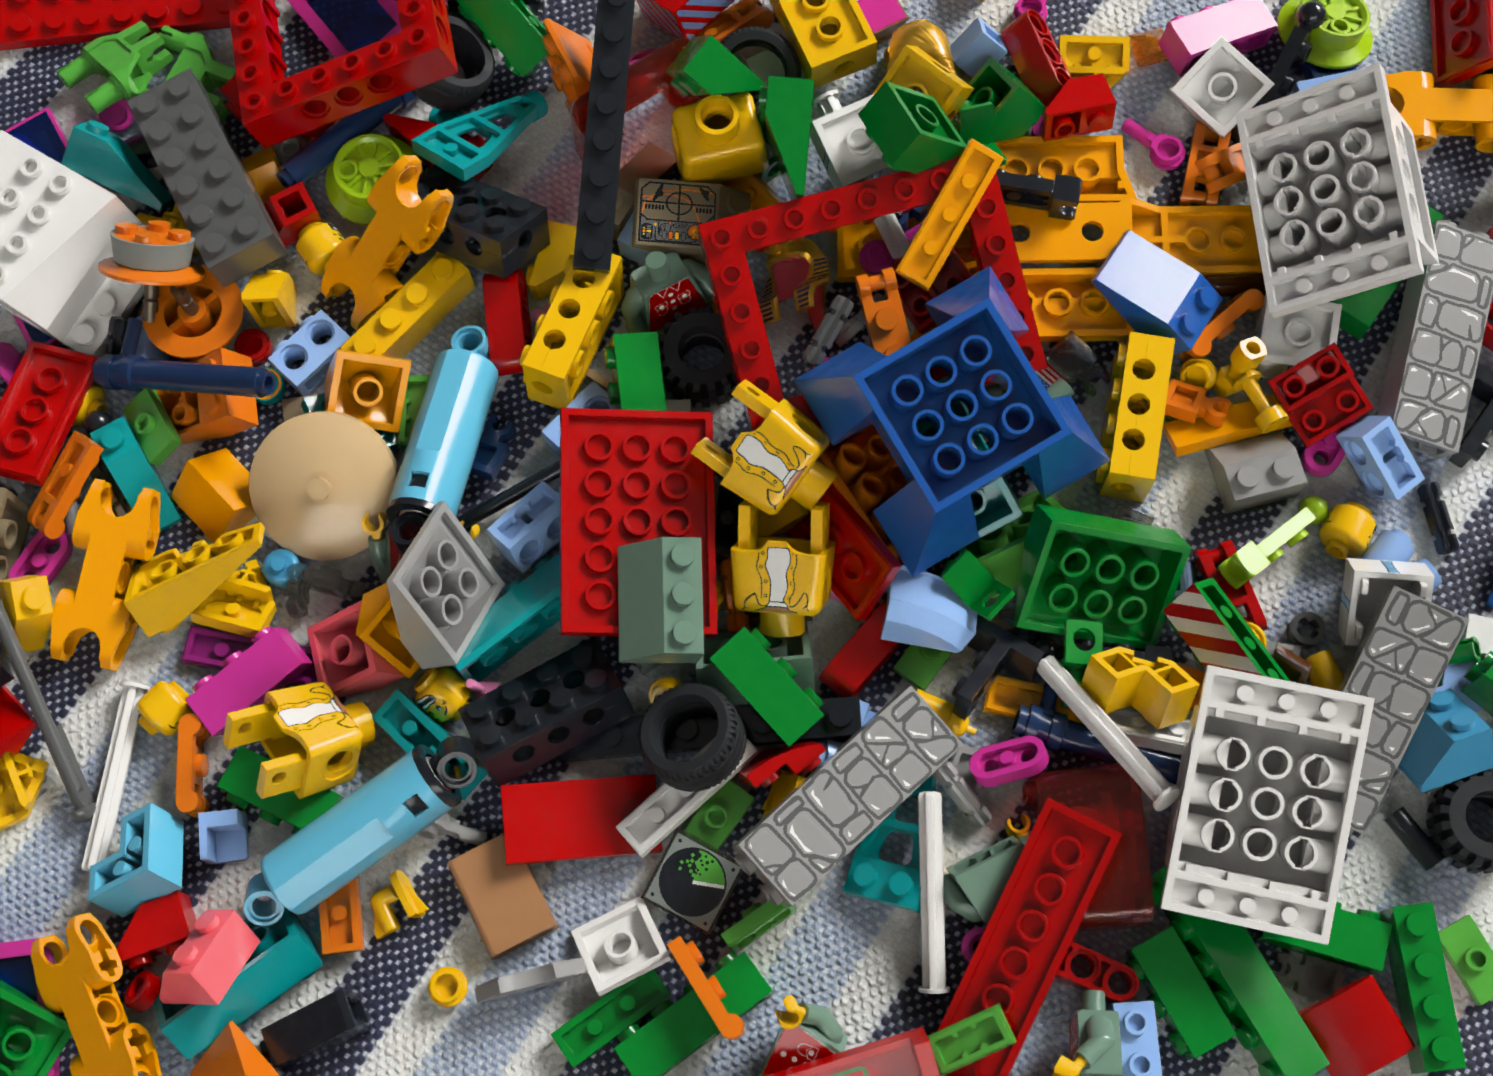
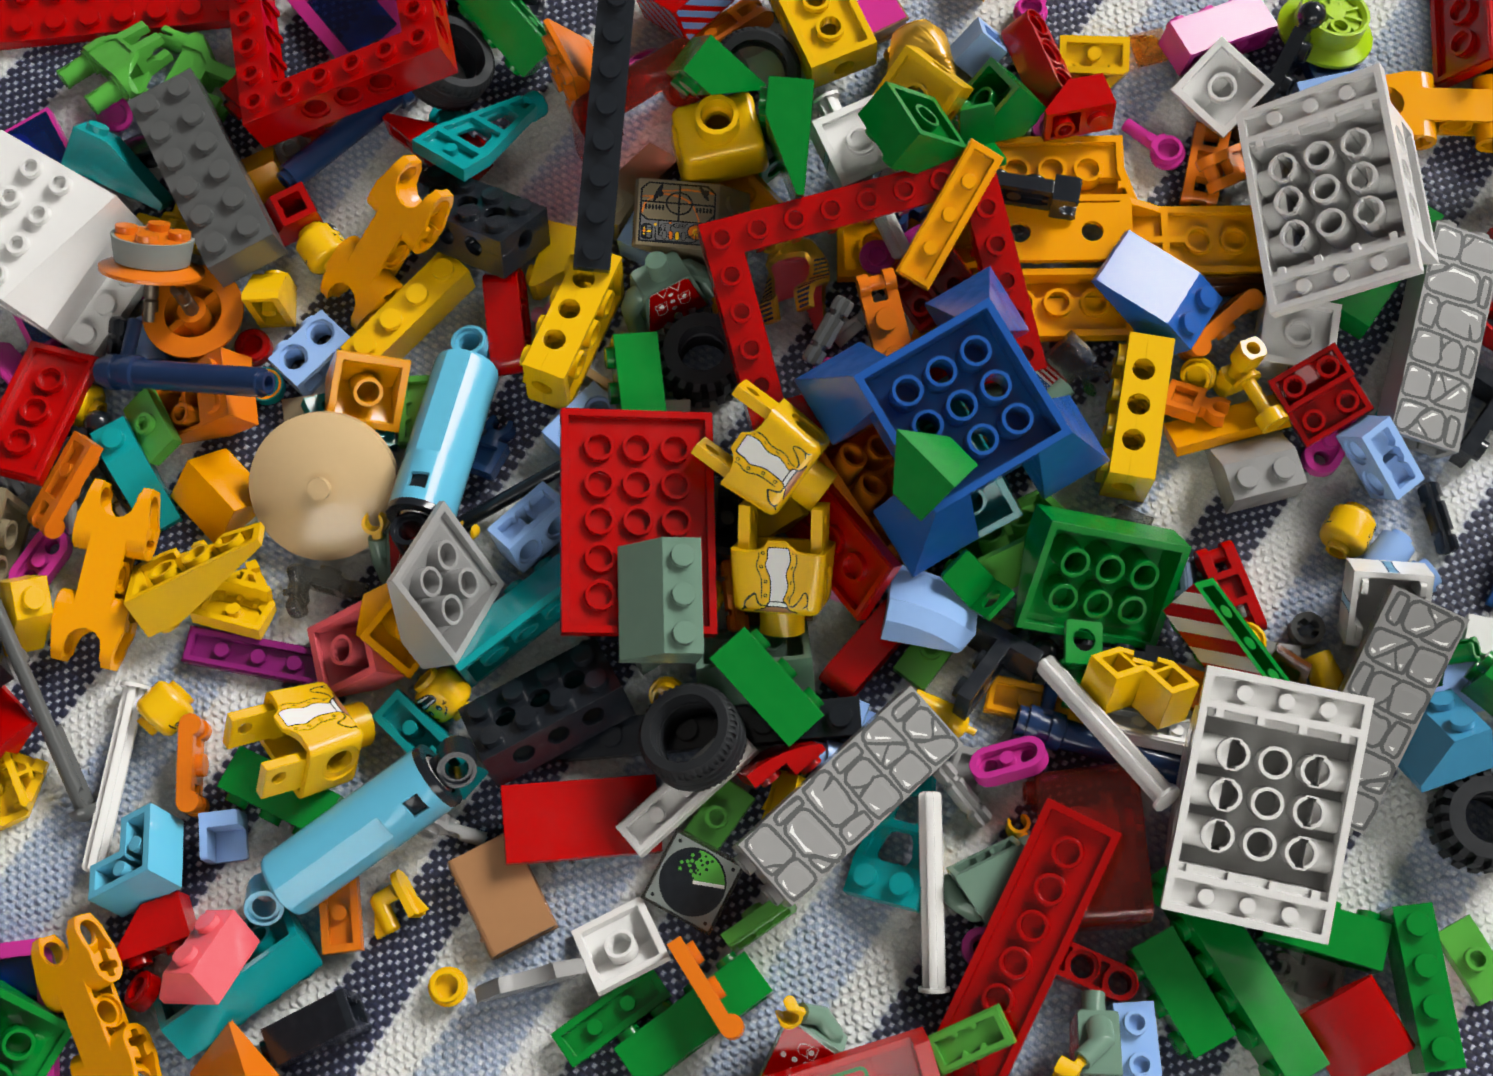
(247, 677): dark pink brick -> none
(276, 566): dark azure piece -> none
(357, 169): lime wheel -> none
(481, 687): bright pink hand -> none
(927, 470): none -> green slope
(1254, 558): lime plate -> none
(1414, 838): black hinge -> none

